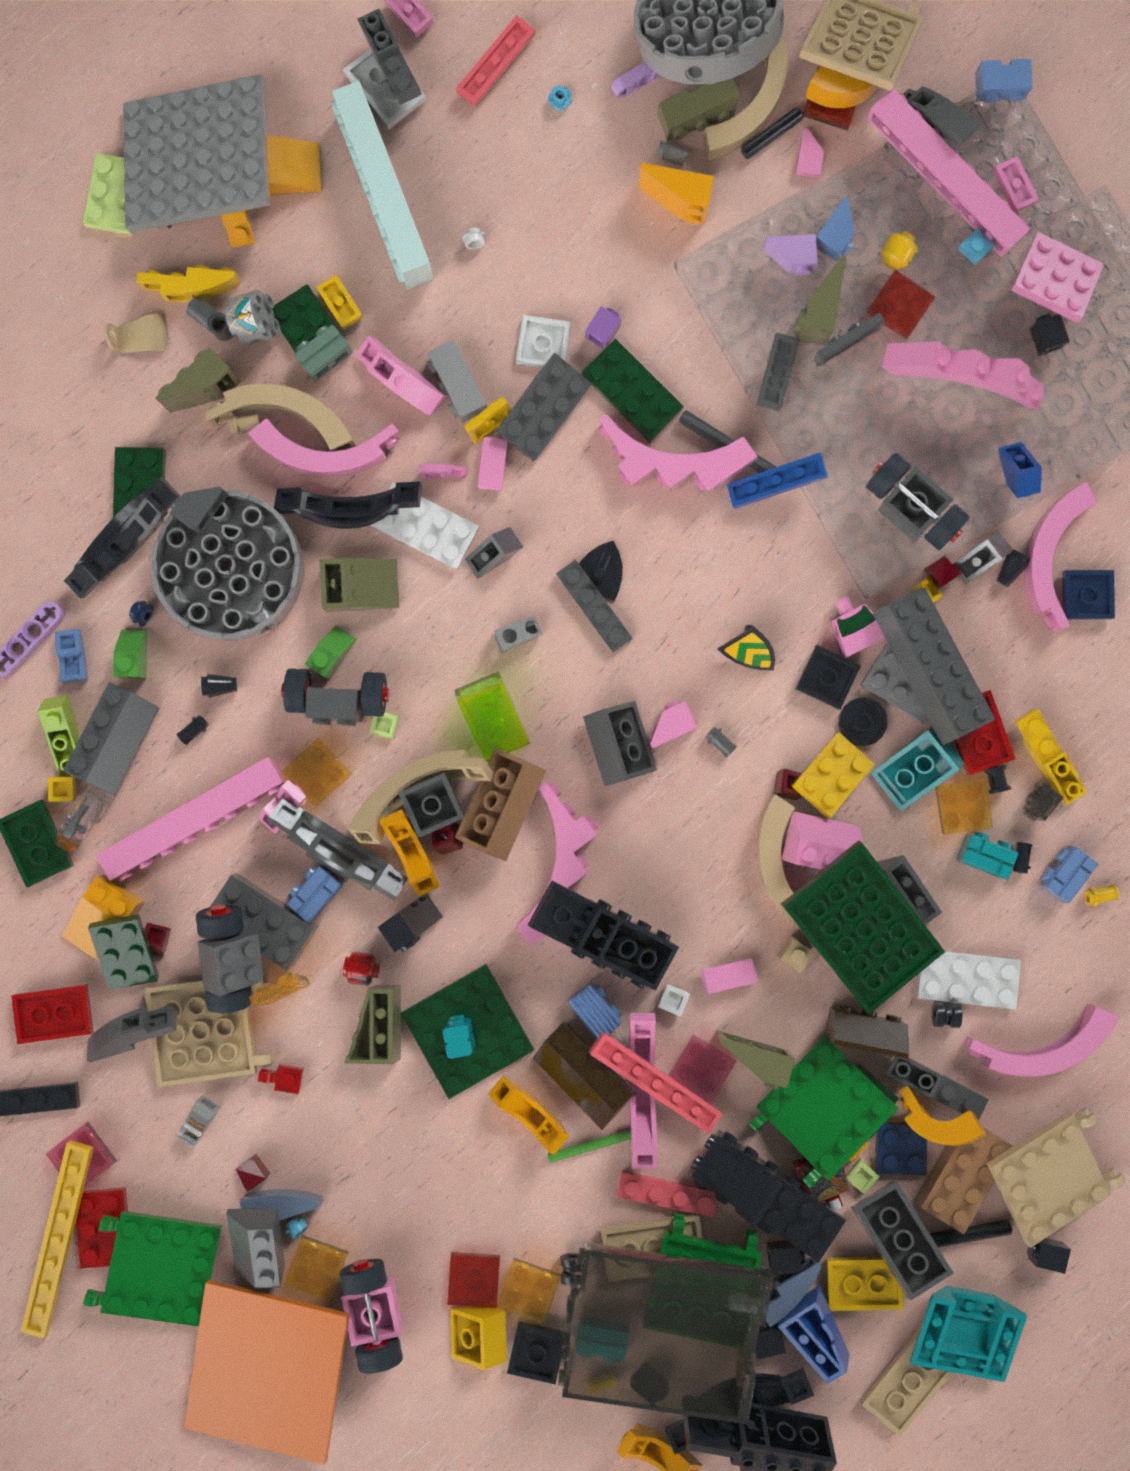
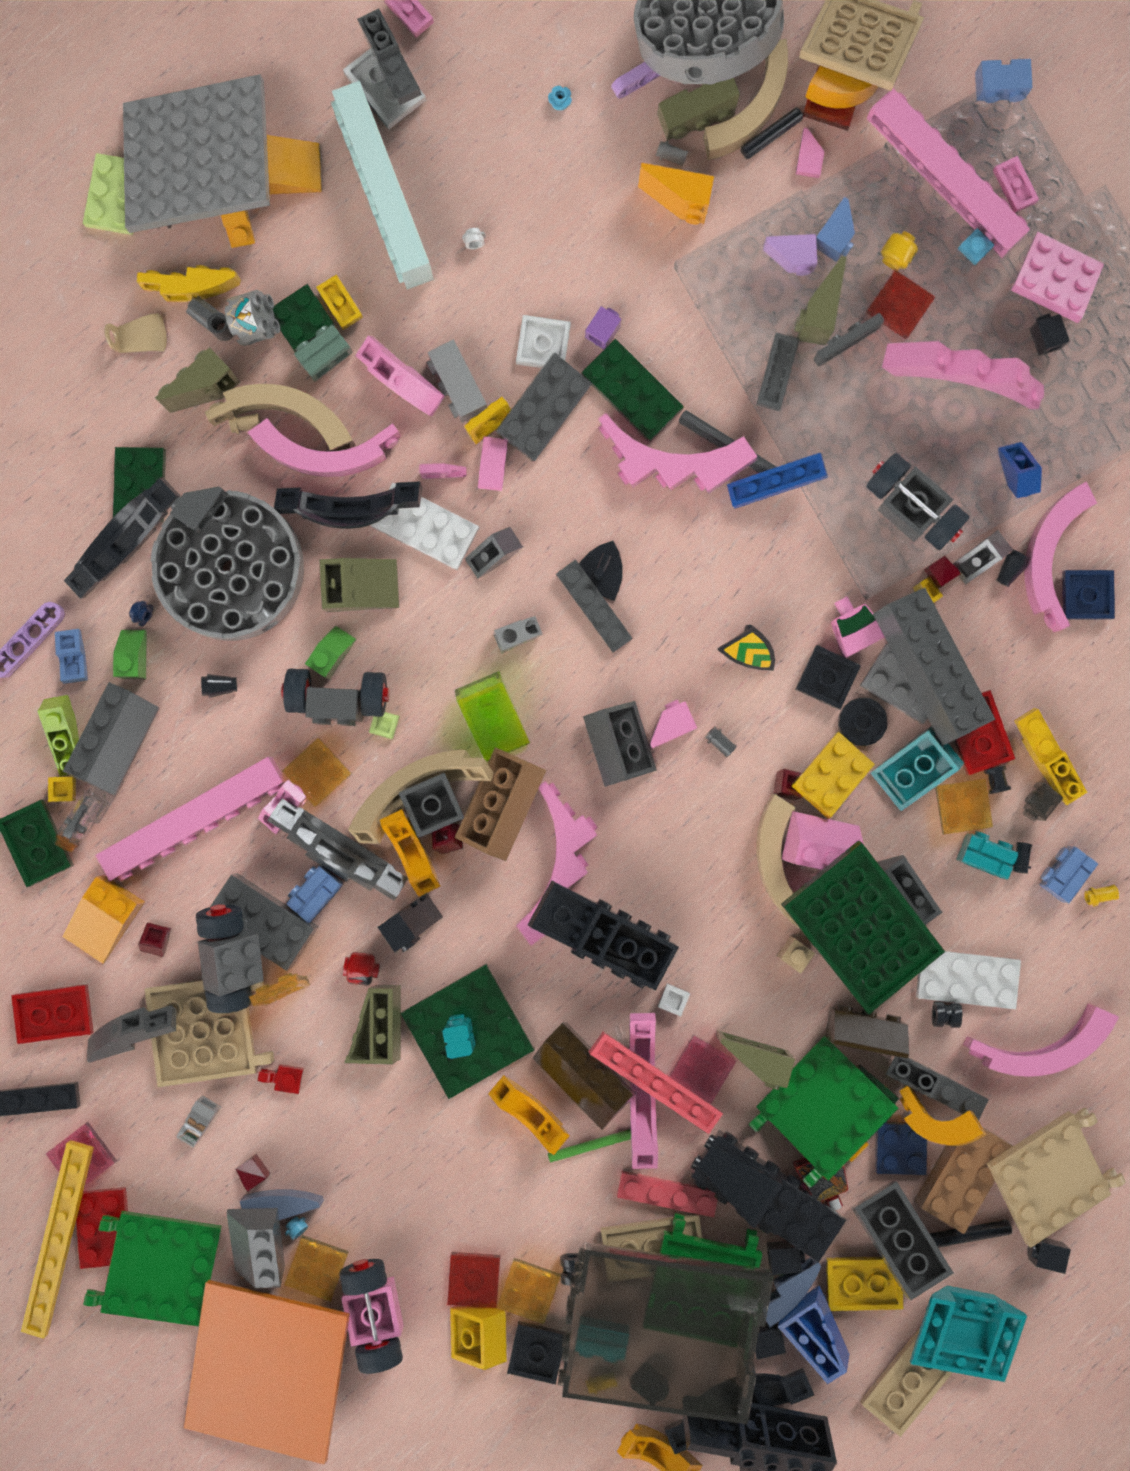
(123, 952): plate -> none
(193, 729): black pin -> none
(495, 61): coral plate -> none
(595, 1010): medium blue brick -> none
(729, 976): bright pink slope -> none
(861, 1176): yellowish green tile -> none
(942, 114): dark grey slope -> none

